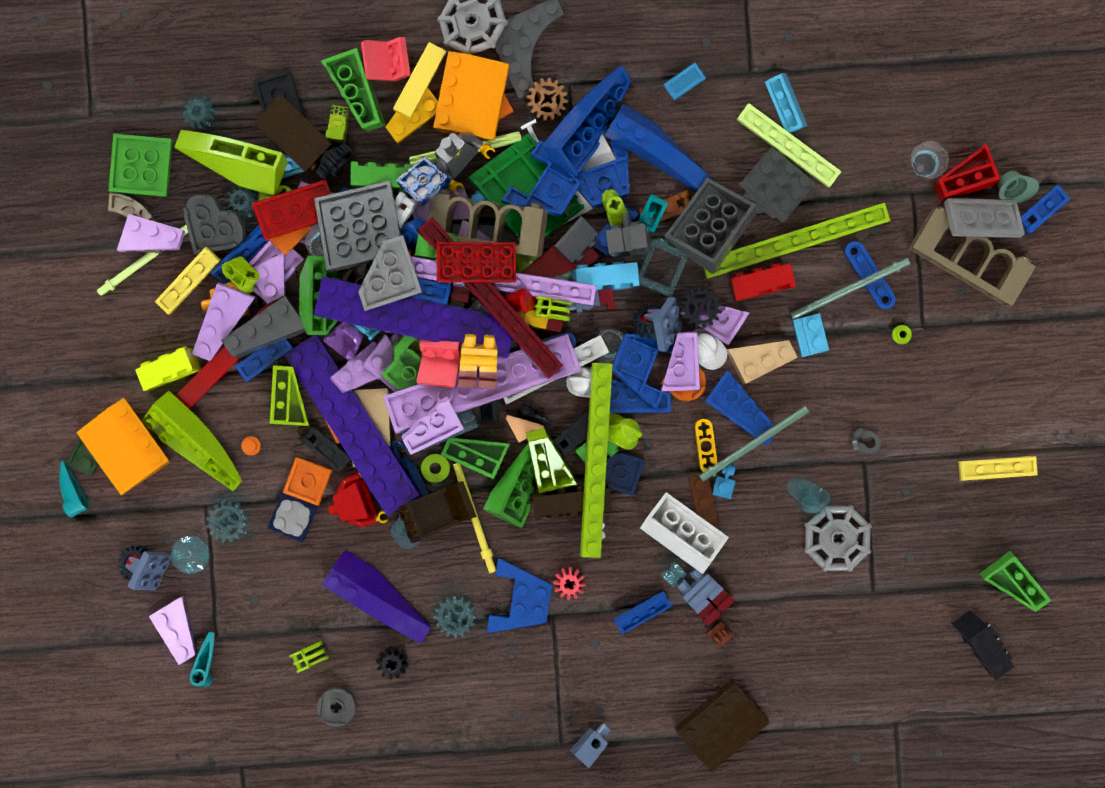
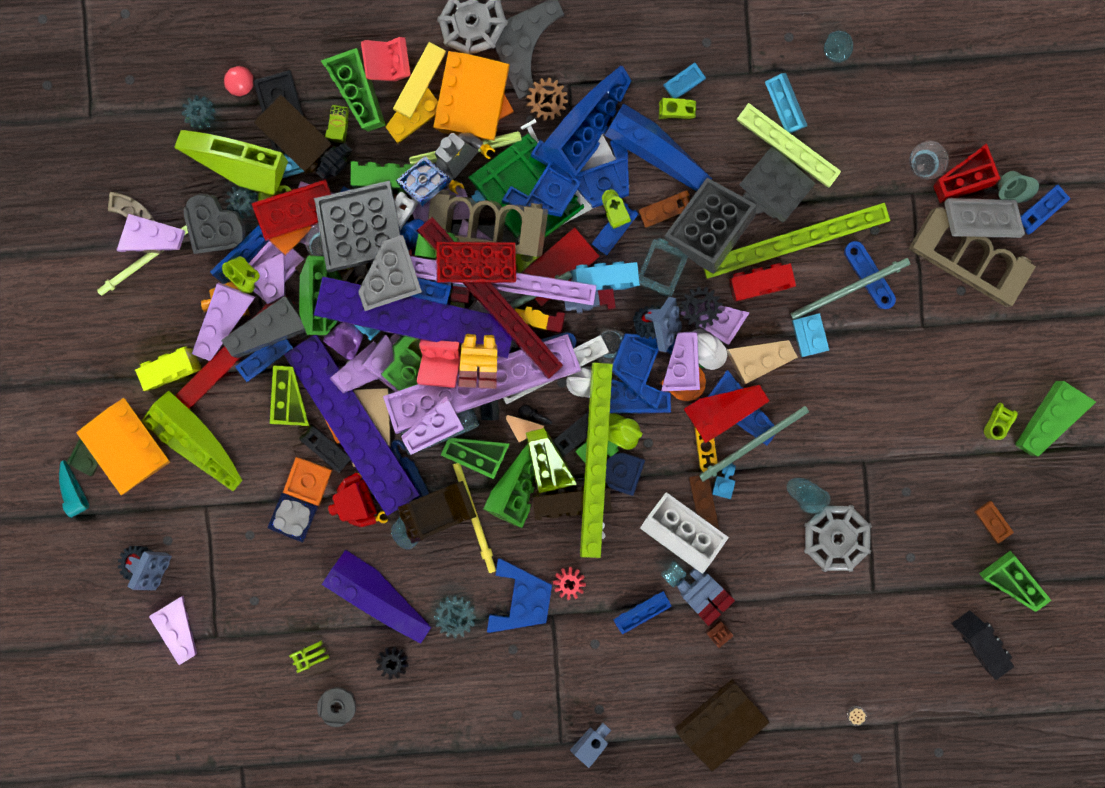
(140, 165): bright green plate -> none
(187, 280): light yellow tile -> none
(190, 555): clear light blue dish -> none
(203, 663): teal piece -> none
(228, 513): clear light blue gear -> none
(238, 81): none -> coral hair
(251, 445): orange plate -> none
(435, 458): lime piece -> none
(521, 300): red tile -> none
(551, 308): lime arm -> none
(576, 241): dark grey slope -> none
(630, 240): dark grey brick -> none
(653, 212): teal slope -> none
(677, 108): none -> lime leg
(720, 412): none -> red wedge
(838, 46): none -> clear light blue hair
(856, 715): none -> tile
(858, 446): dark grey piece -> none
(895, 334): lime plate -> none
(994, 522): none -> dark orange plate
(997, 468): light yellow tile -> none
(1002, 419): none -> lime piece
(1053, 417): none -> bright green wedge

